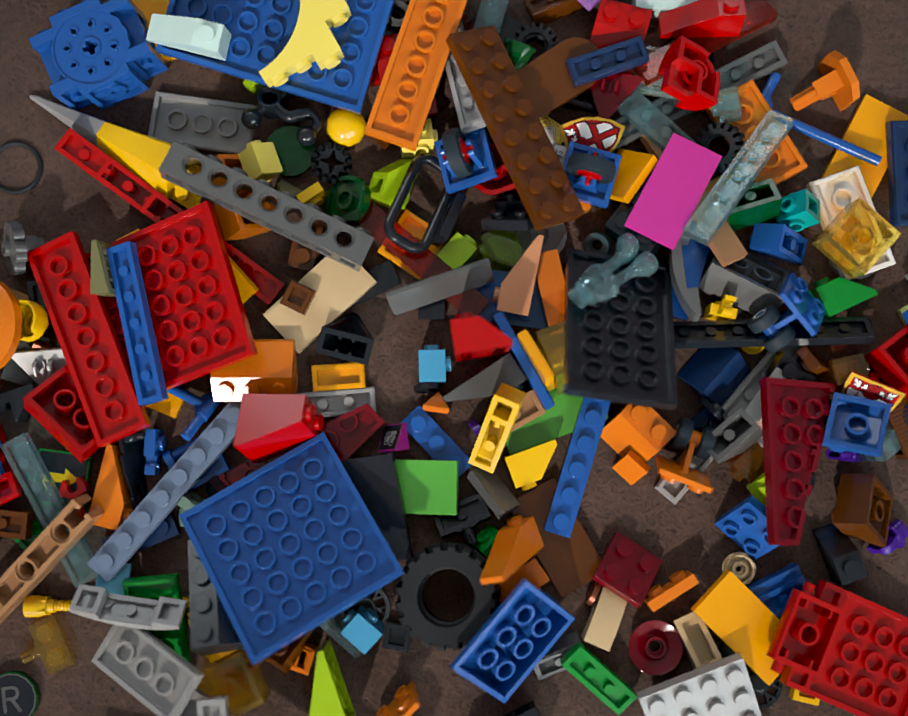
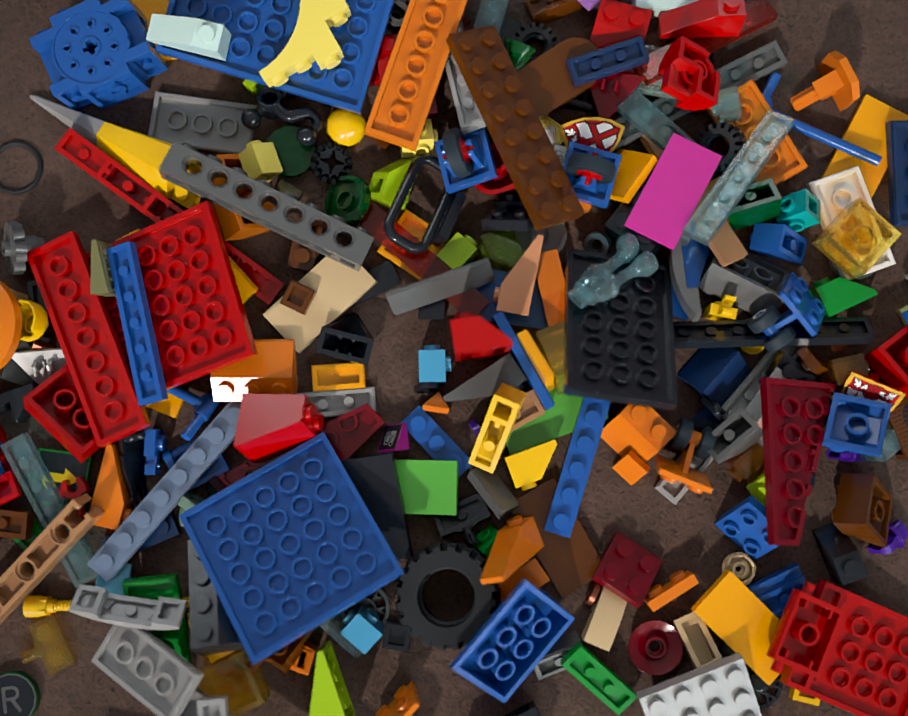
(313, 194): yellow plate -> none

